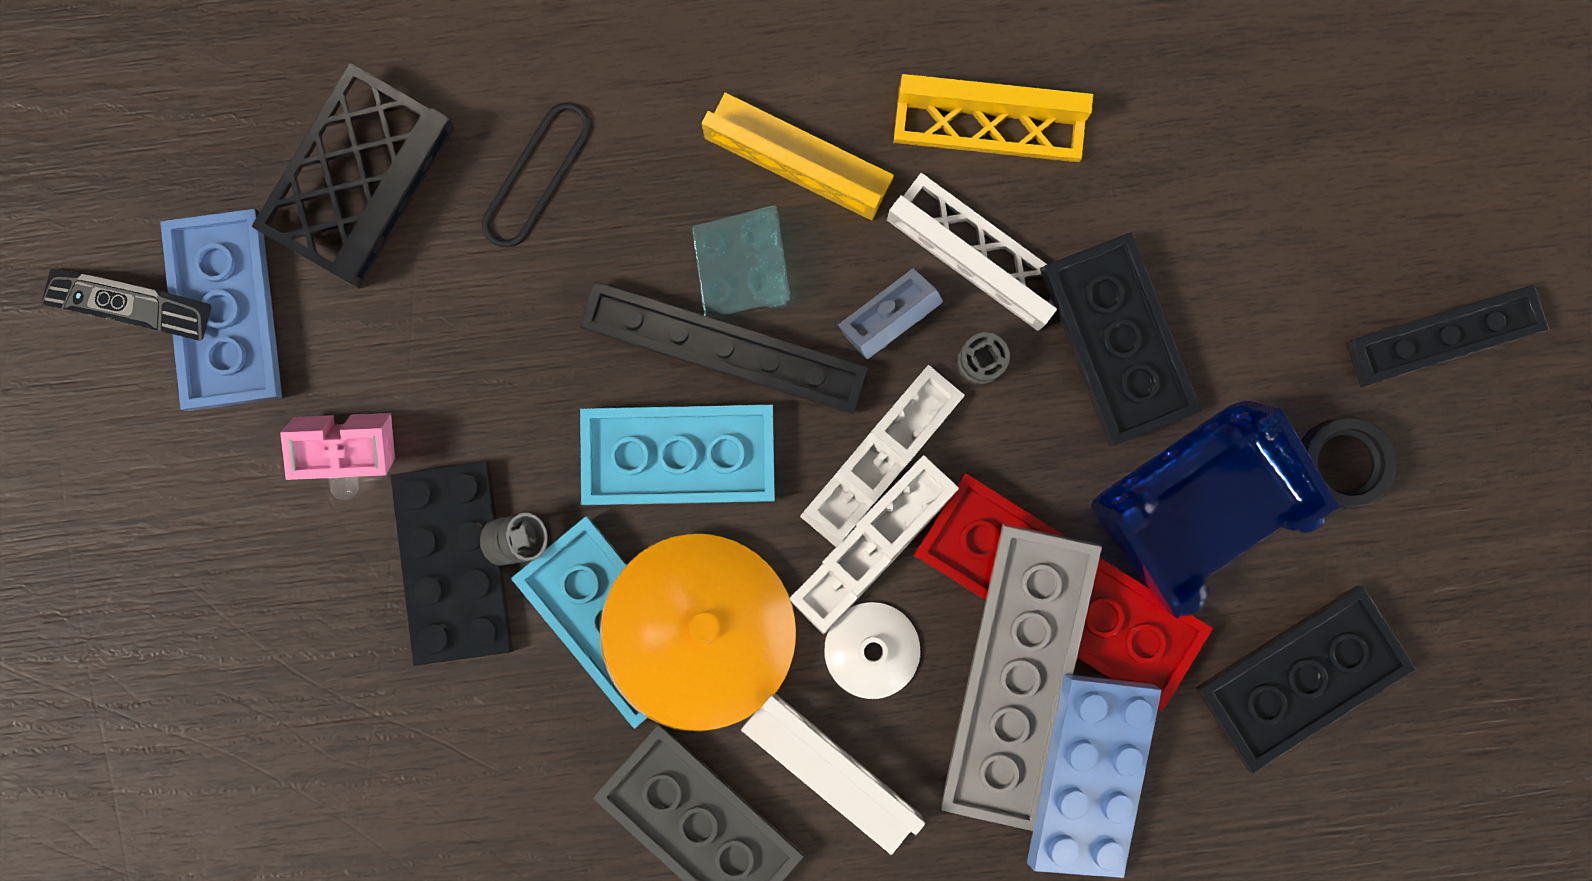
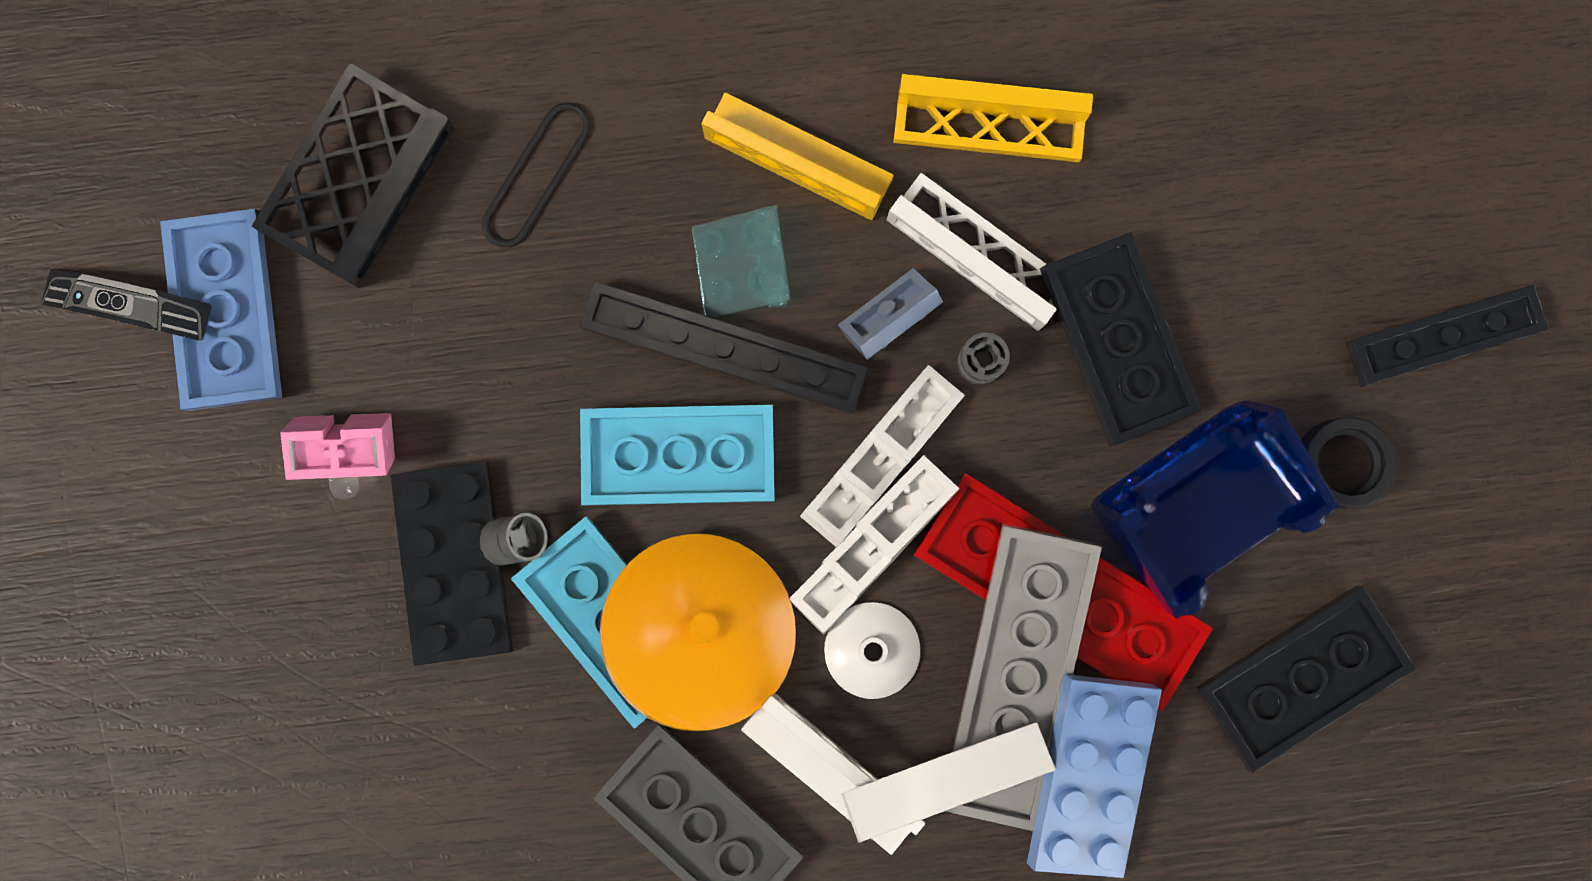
(947, 782): none -> white slope

